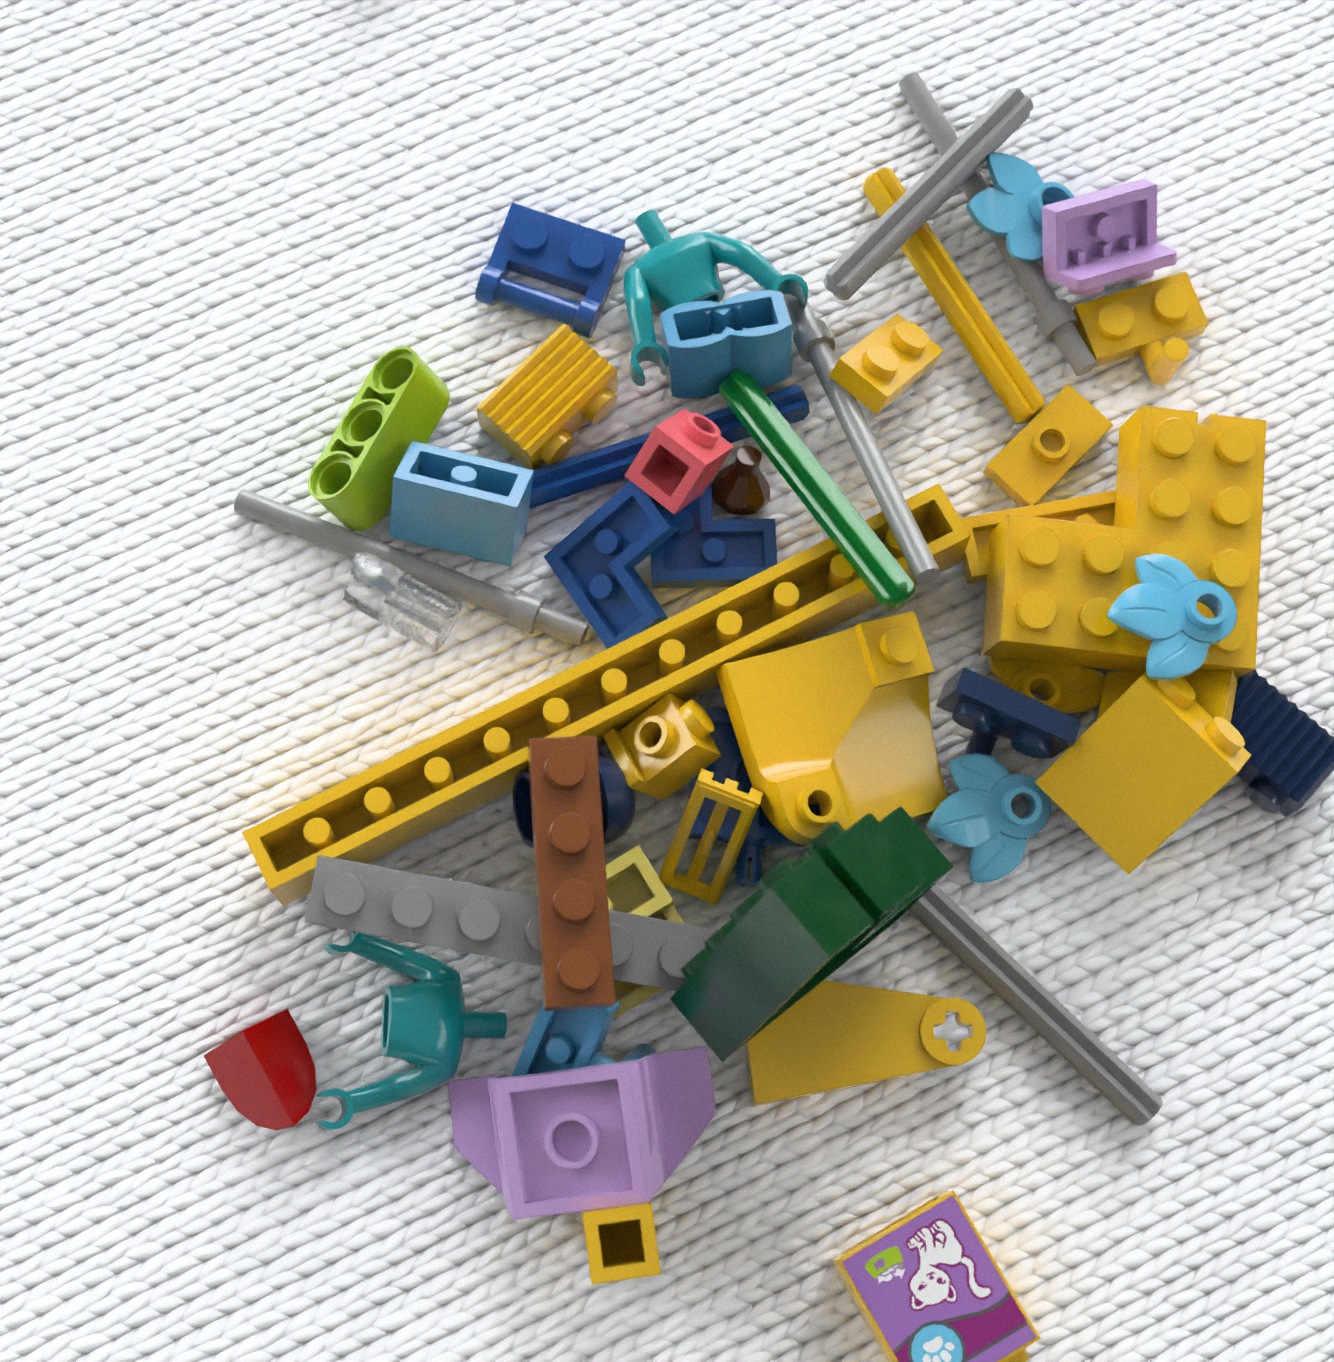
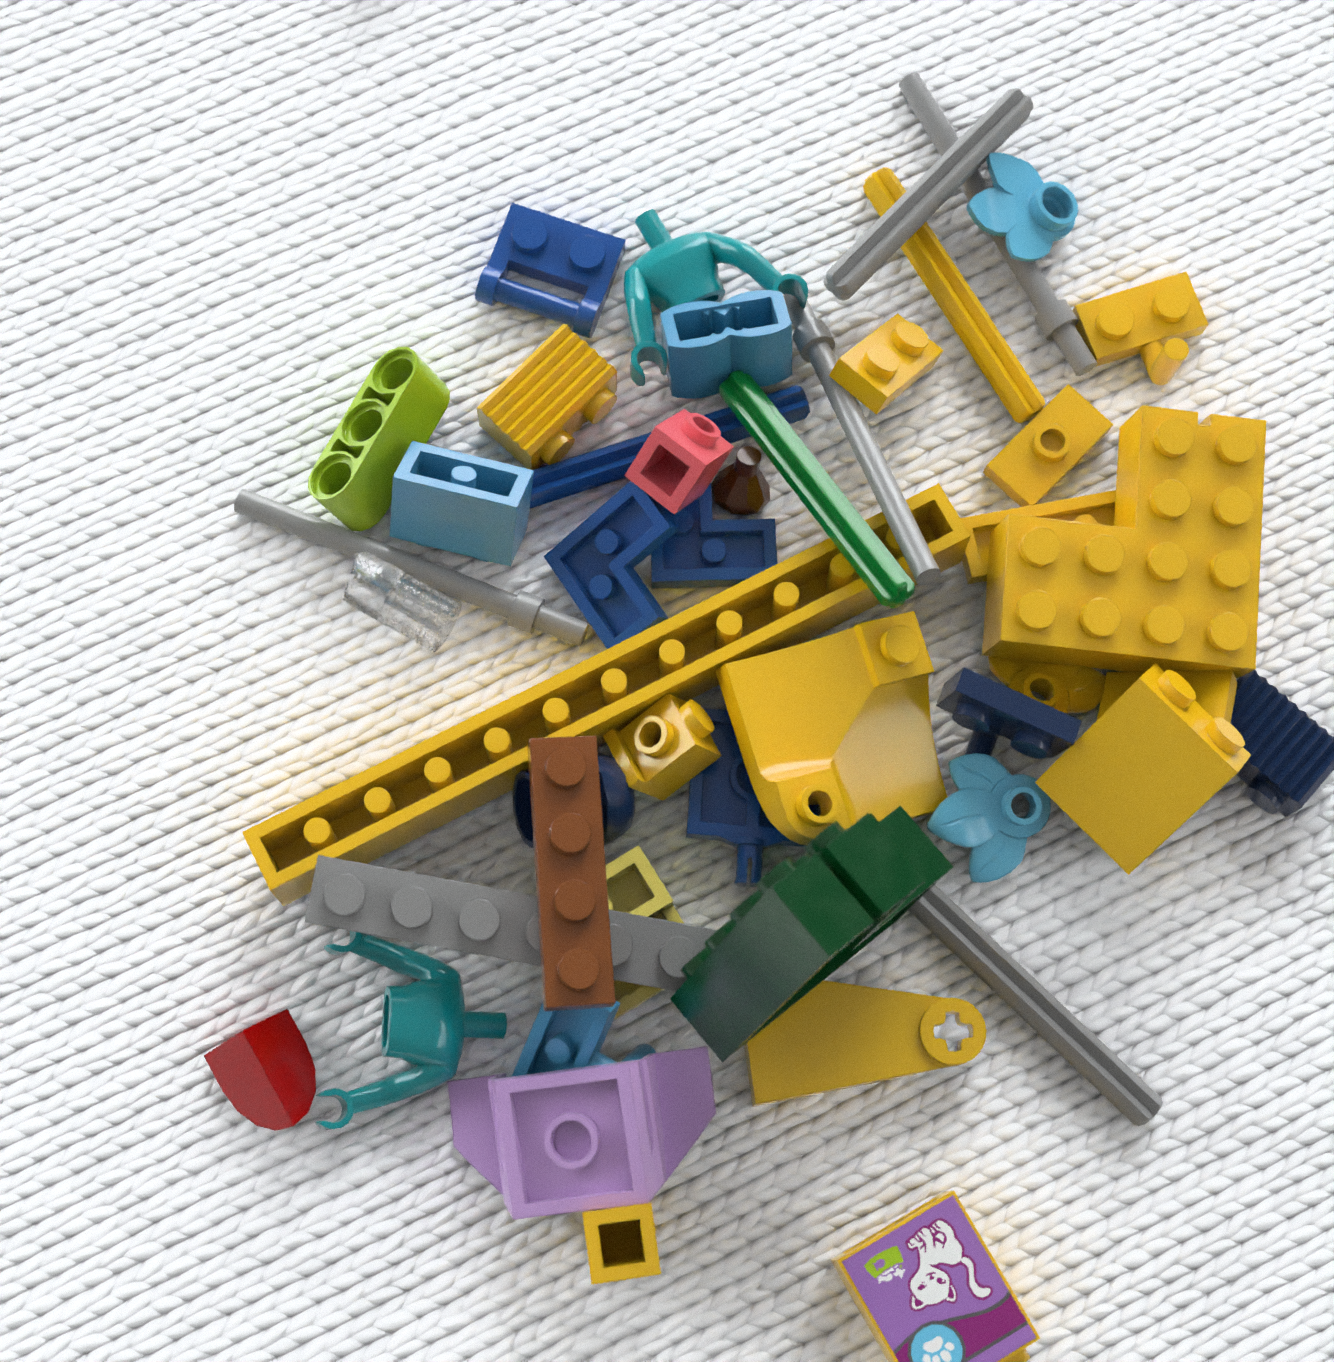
(726, 796): yellow tile -> none
(1103, 238): lavender bracket -> none
(1167, 613): medium azure plate -> none

